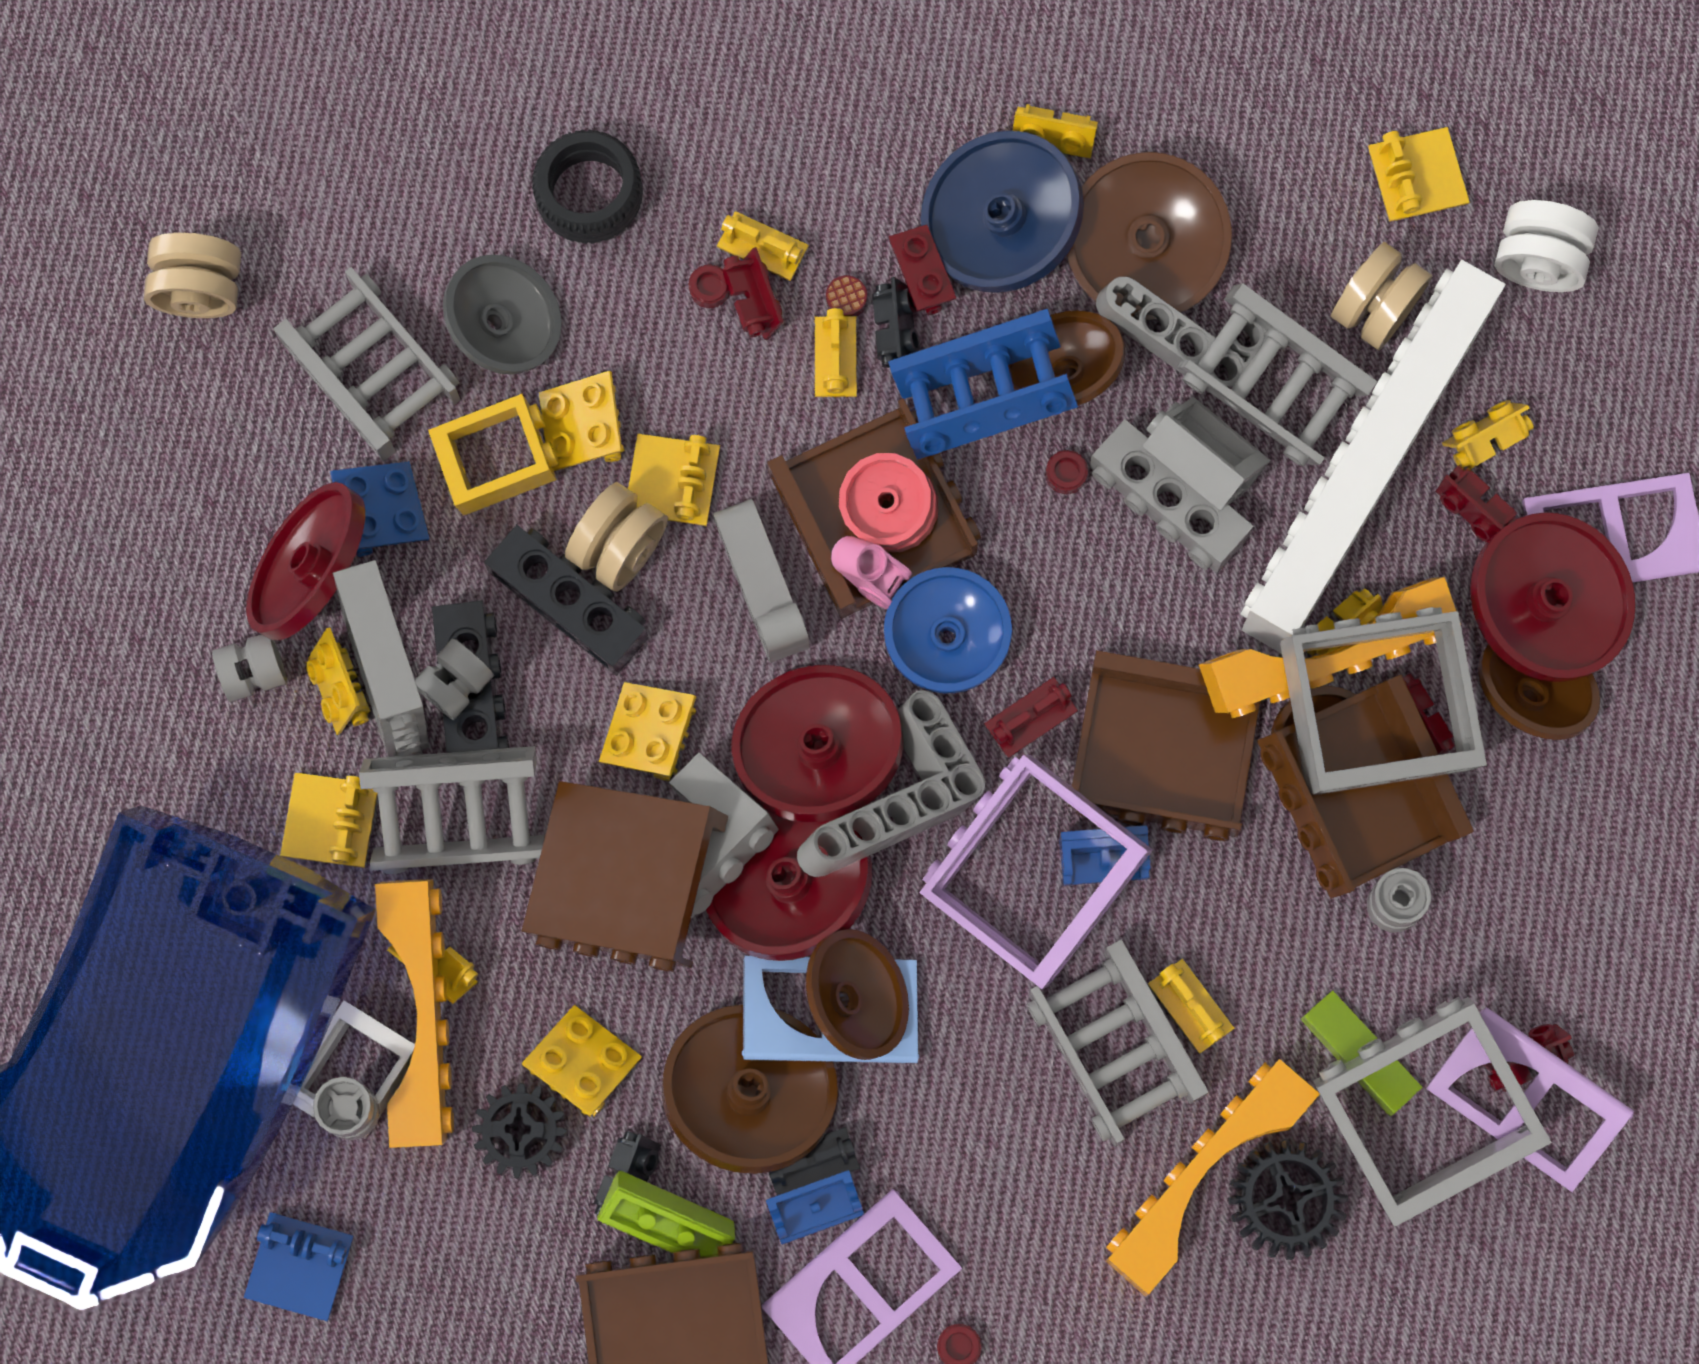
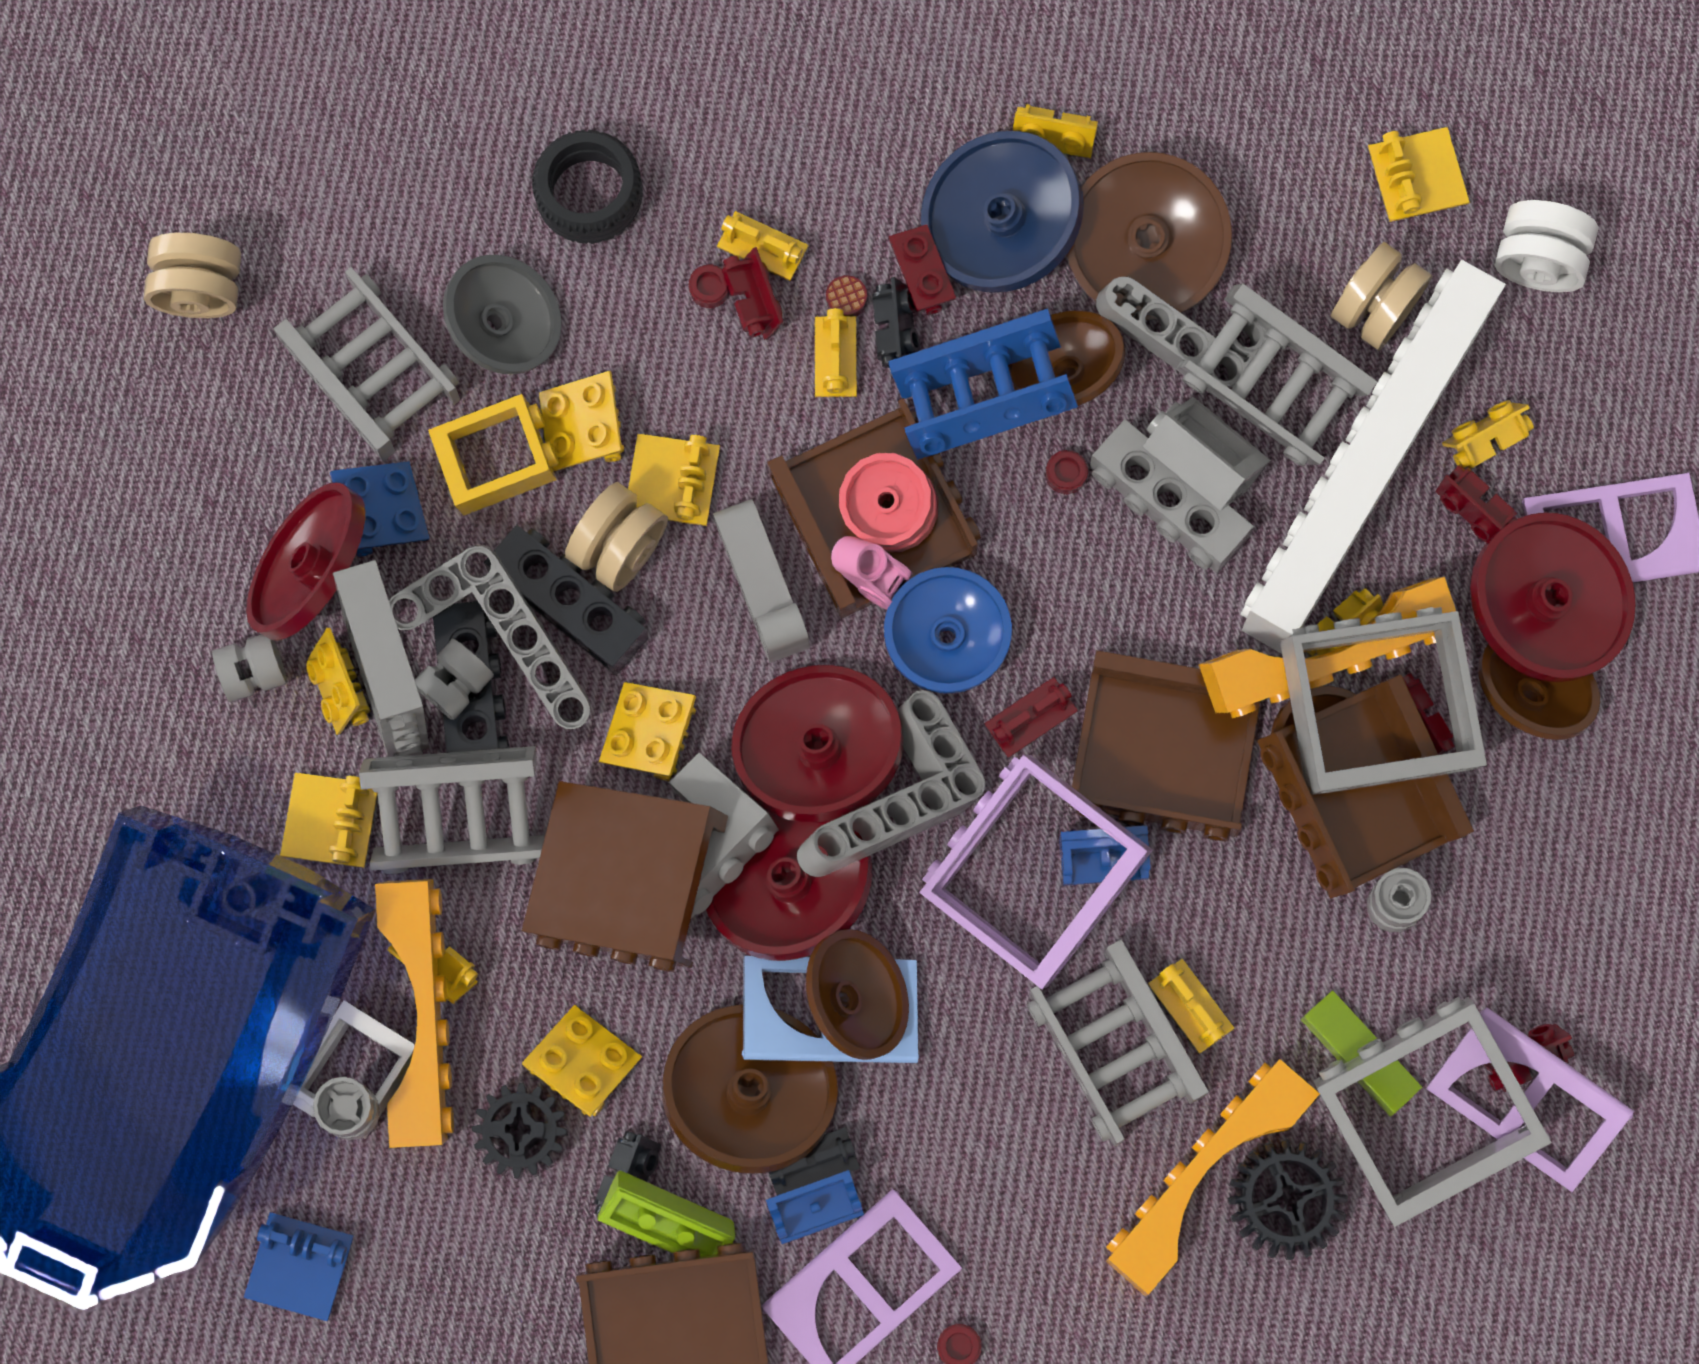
(504, 623): none -> light grey beam

